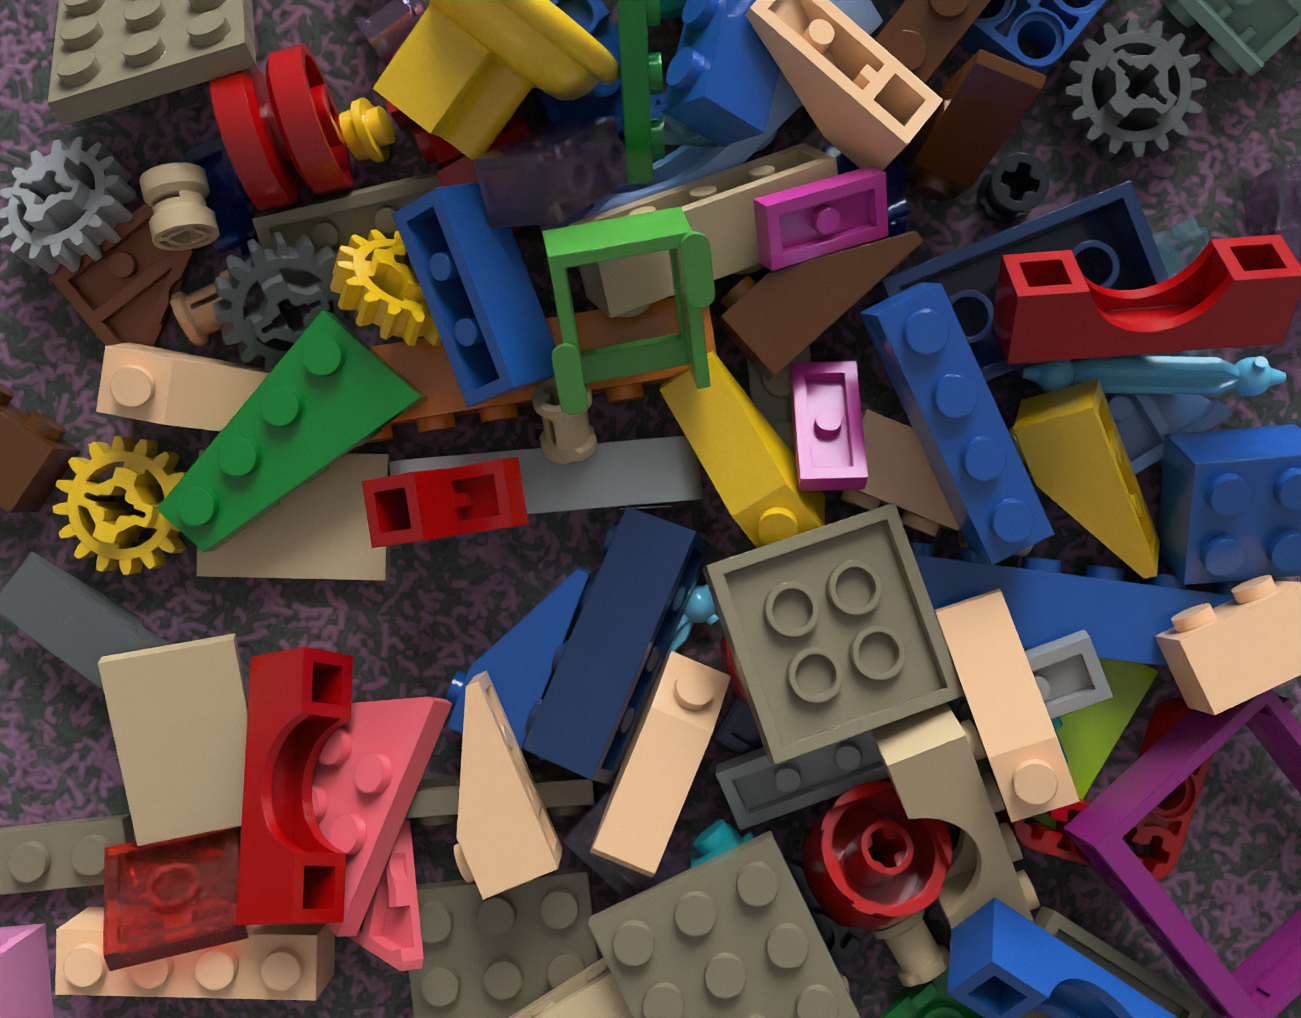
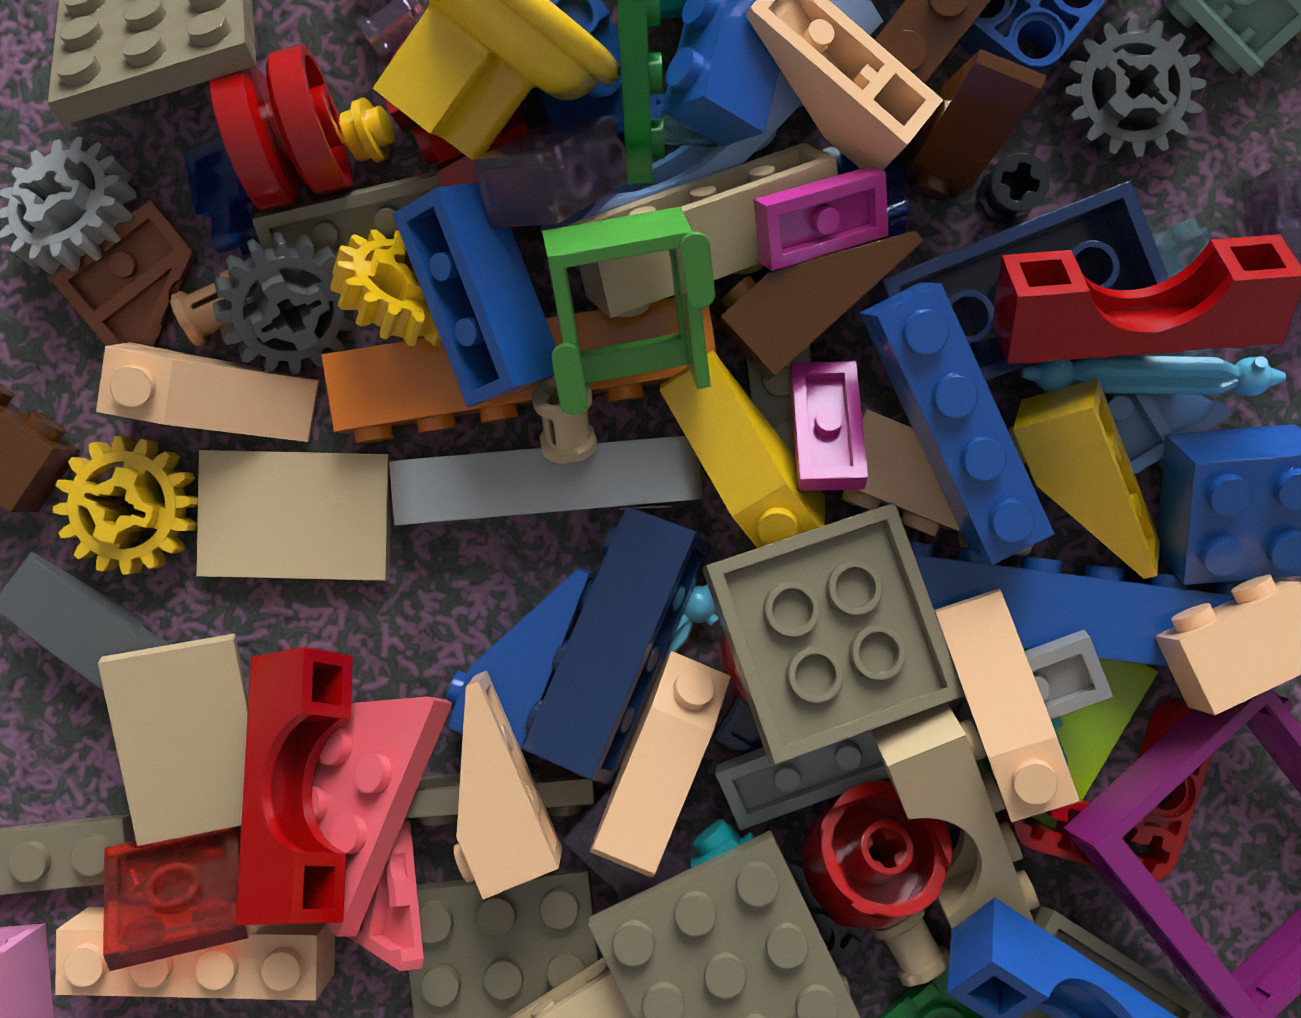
(179, 206): tan wheel -> none
(298, 422): green wing -> none
(444, 502): red brick -> none

